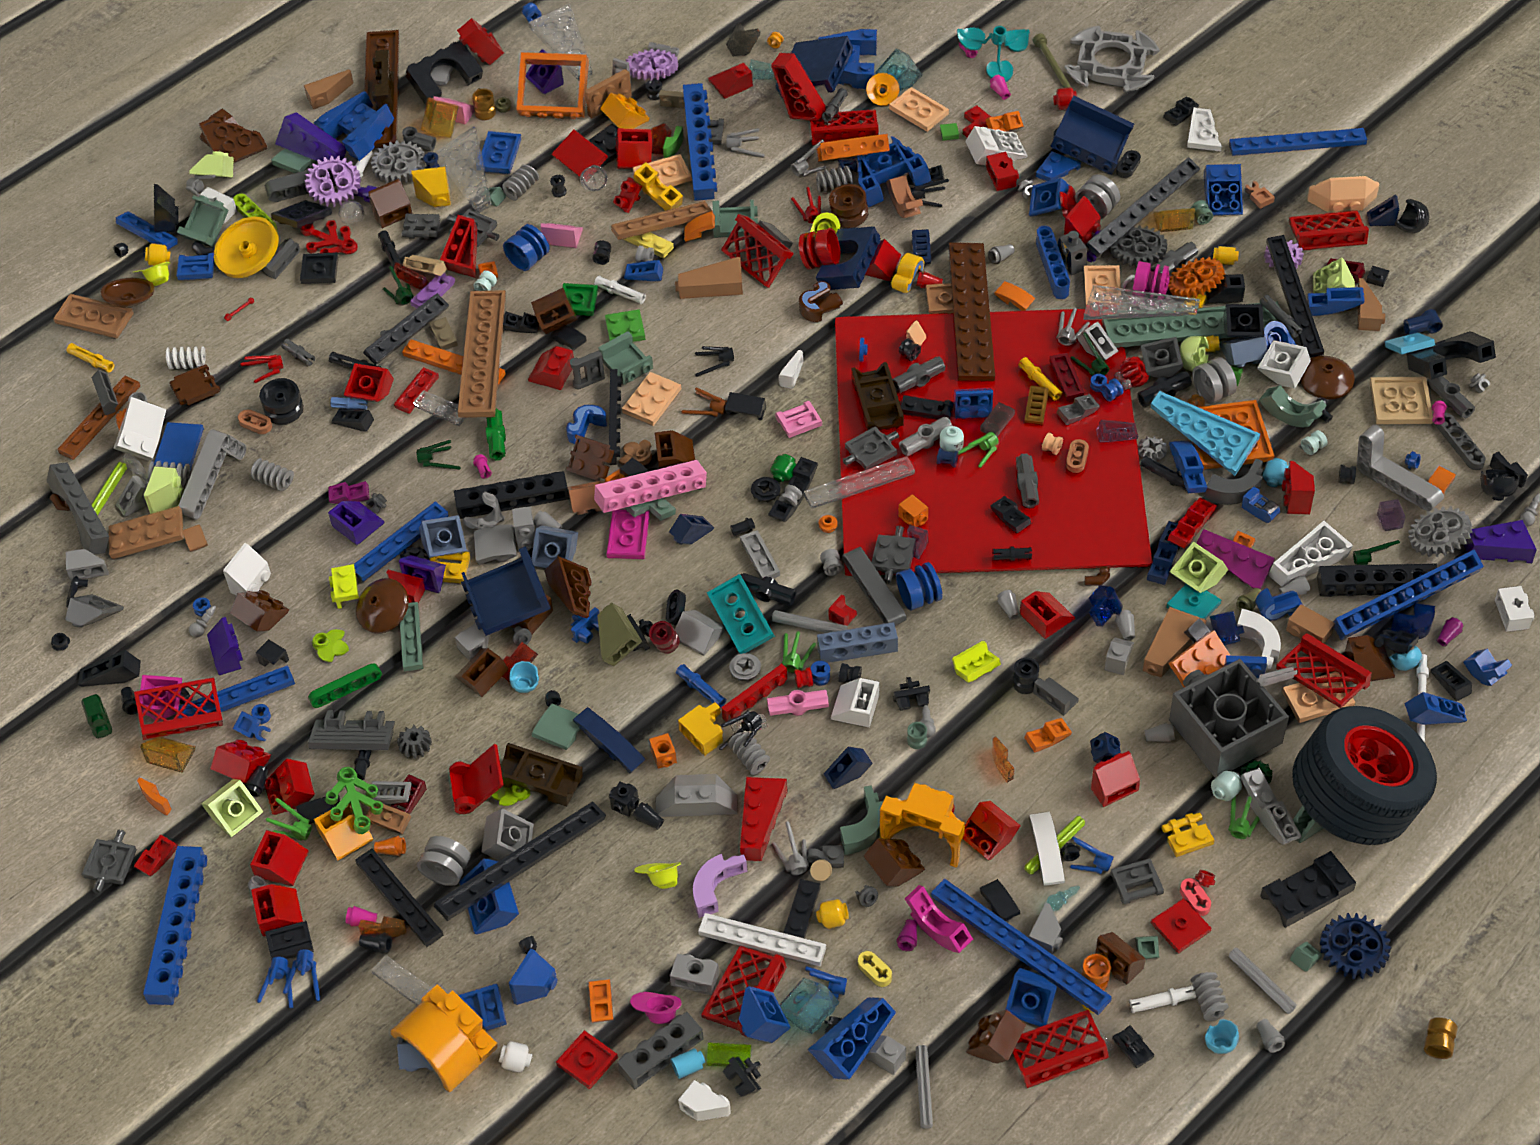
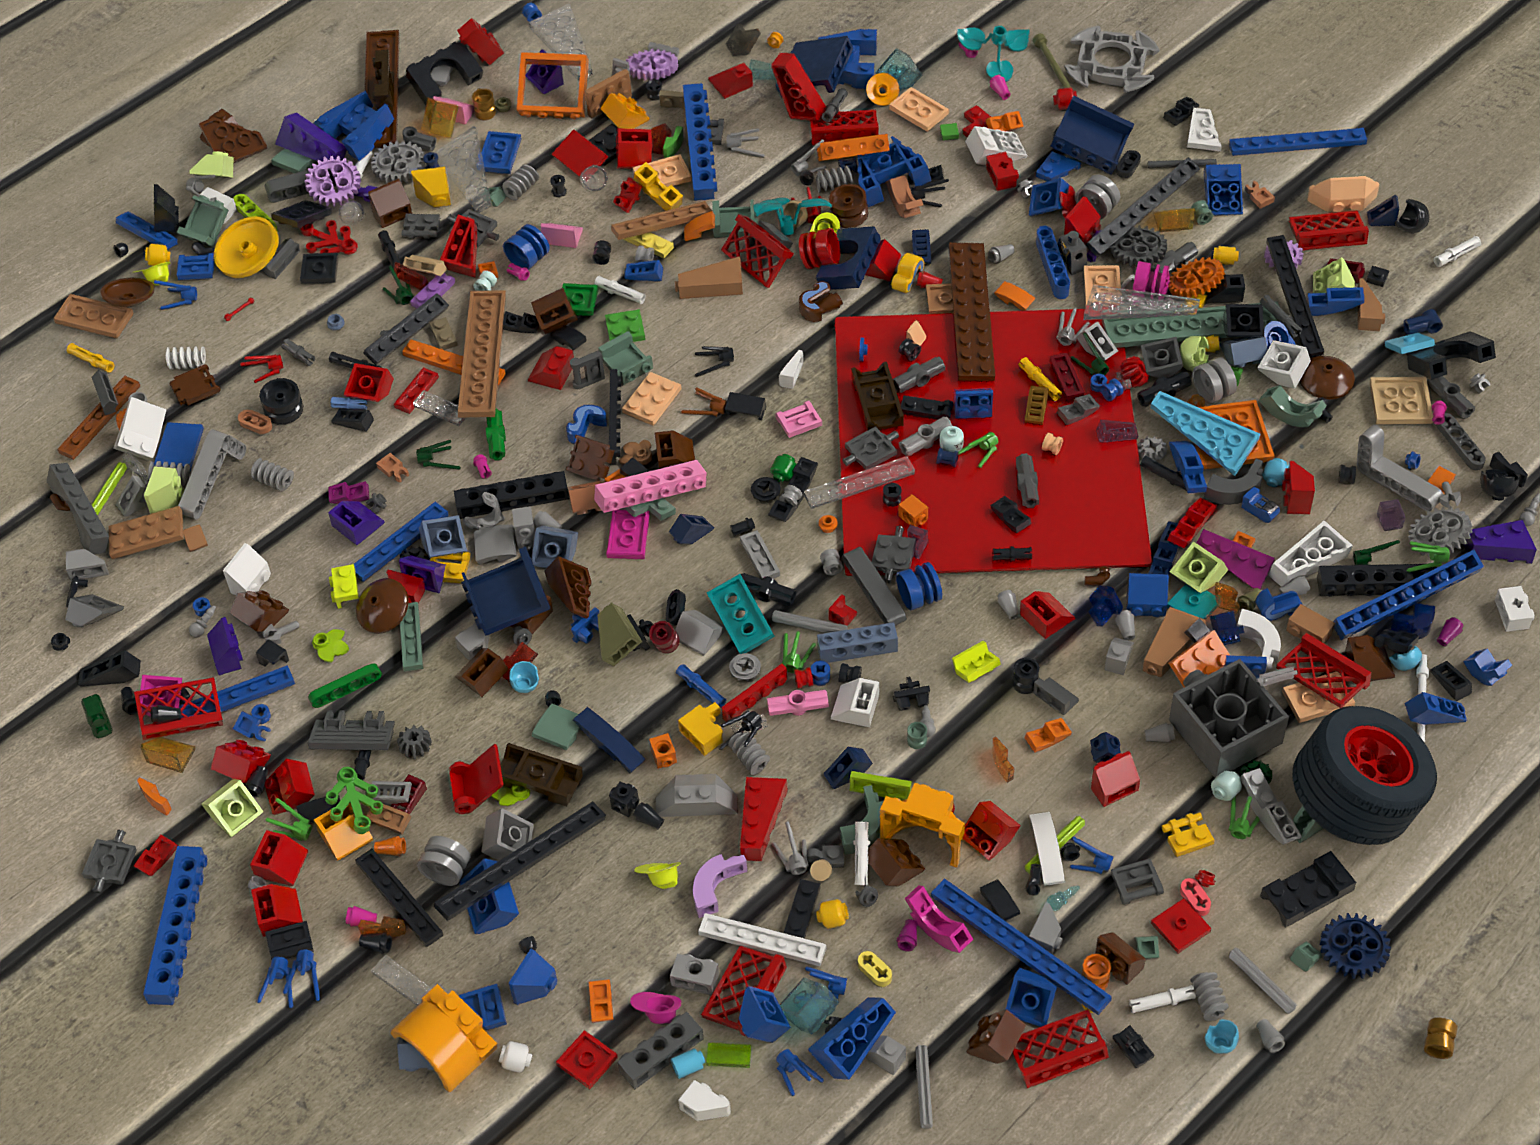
(164, 714): none -> black cone
(187, 292): none -> blue plant
(278, 632): none -> light grey bar
(327, 89): medium nougat slope -> none
(335, 322): none -> sand blue plate
(392, 466): none -> nougat plate
(521, 273): none -> dark pink pin
(748, 1083): black hips -> none
(786, 221): none -> teal plant
(790, 209): none -> tan hair
(790, 1062): none -> blue plant
(804, 178): none -> black hinge
(861, 853): none -> white pin
(882, 785): none -> lime plate
(892, 494): none -> black wheel
(997, 419): clear smoke plate -> none
(1032, 886): none -> black arm
(1076, 460): nougat plate -> none
(1147, 594): none -> blue slope
(1174, 163): none -> dark grey bar
(1226, 597): none -> clear orange slope
(1314, 442): light aqua wheel -> none
(1437, 554): none -> bright green plant
(1449, 495): none -> light grey bar
(1451, 254): none -> white pin

